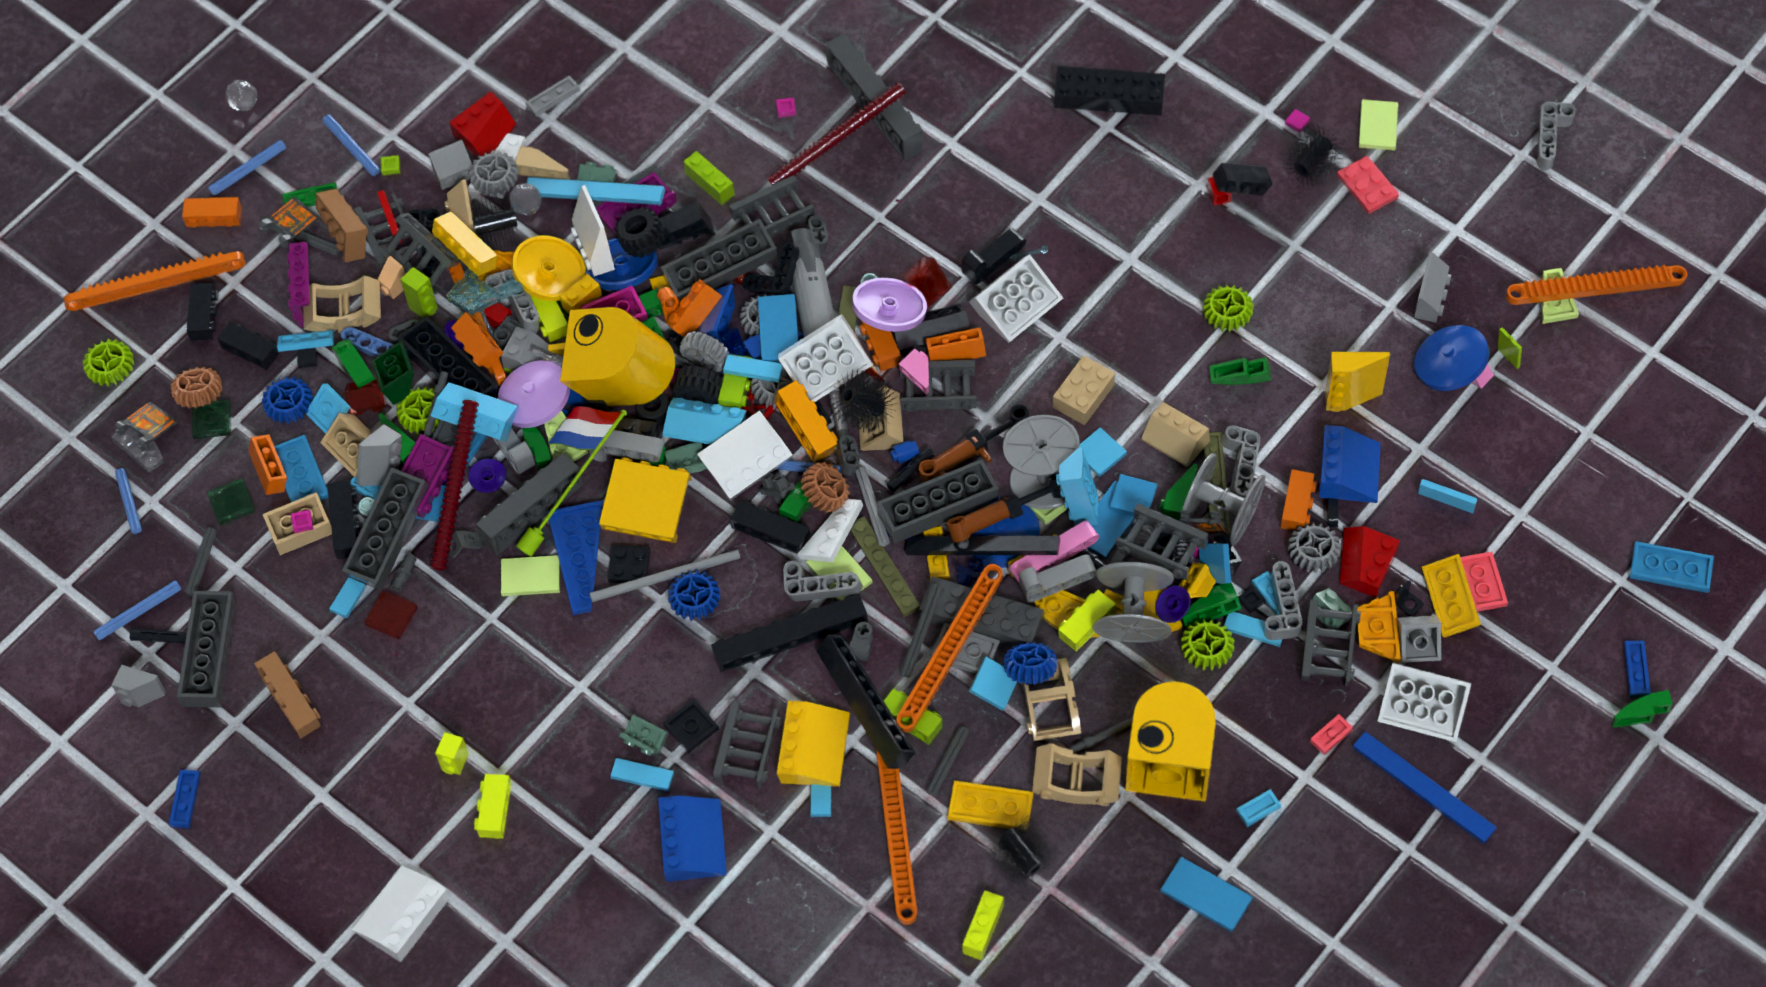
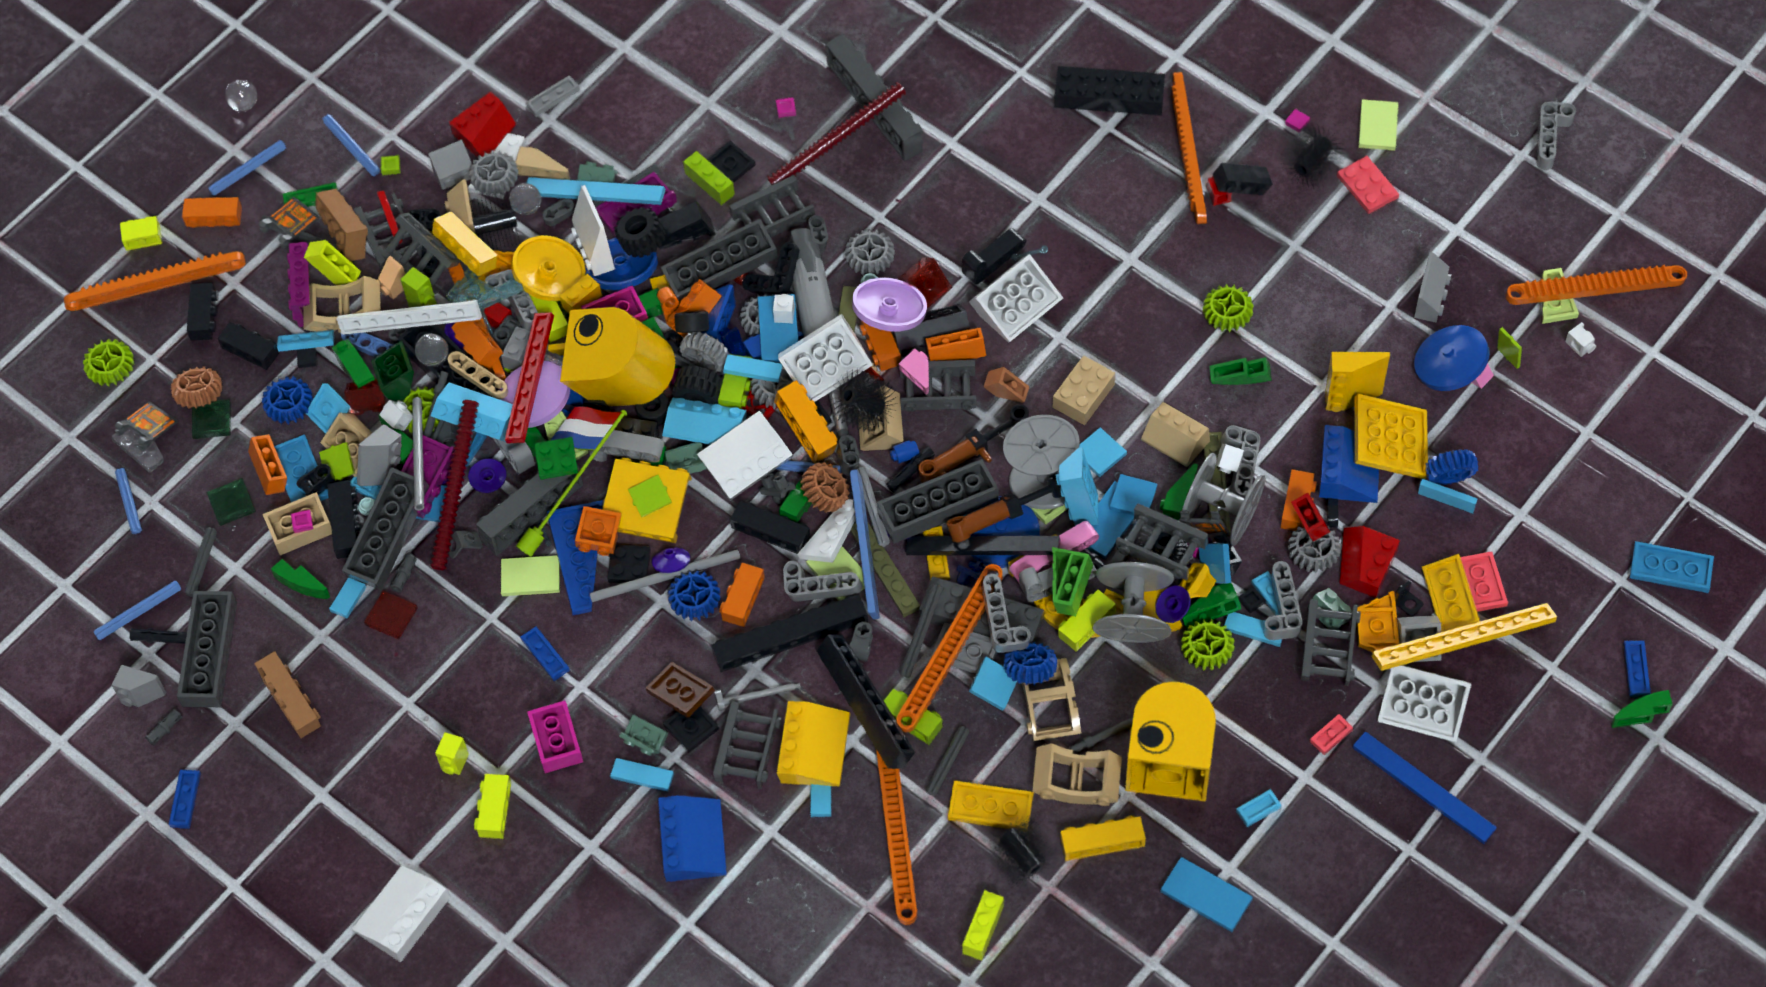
(141, 233): none -> neon yellow brick
(163, 727): none -> dark grey pin
(299, 580): none -> green slope
(315, 480): none -> black piece
(331, 263): none -> neon yellow brick
(338, 460): none -> lime piece
(396, 414): none -> white brick
(409, 317): none -> white tile
(418, 454): none -> light grey piece
(431, 349): none -> clear piece
(477, 375): none -> tan beam
(529, 378): none -> red tile
(545, 653): none -> blue tile
(555, 736): none -> dark pink brick
(556, 458): none -> green plate
(558, 212): none -> dark grey beam
(598, 531): none -> orange plate
(650, 496): none -> lime piece
(671, 560): none -> dark purple dish
(680, 689): none -> reddish brown plate
(691, 321): none -> black tyre
(732, 161): none -> black plate
(742, 594): none -> orange brick
(753, 695): none -> light grey piece
(783, 308): none -> white brick
(864, 544): none -> medium blue tile
(881, 252): none -> light grey gear
(1000, 613): none -> light grey beam
(1006, 385): none -> nougat slope
(1070, 579): none -> bright green wedge
(1102, 838): none -> yellow brick
(1187, 148): none -> orange gear
(1229, 458): none -> white brick
(1310, 516): none -> red brick
(1390, 436): none -> yellow plate
(1452, 467): none -> blue gear
(1464, 636): none -> yellow plate
(1580, 340): none -> white brick

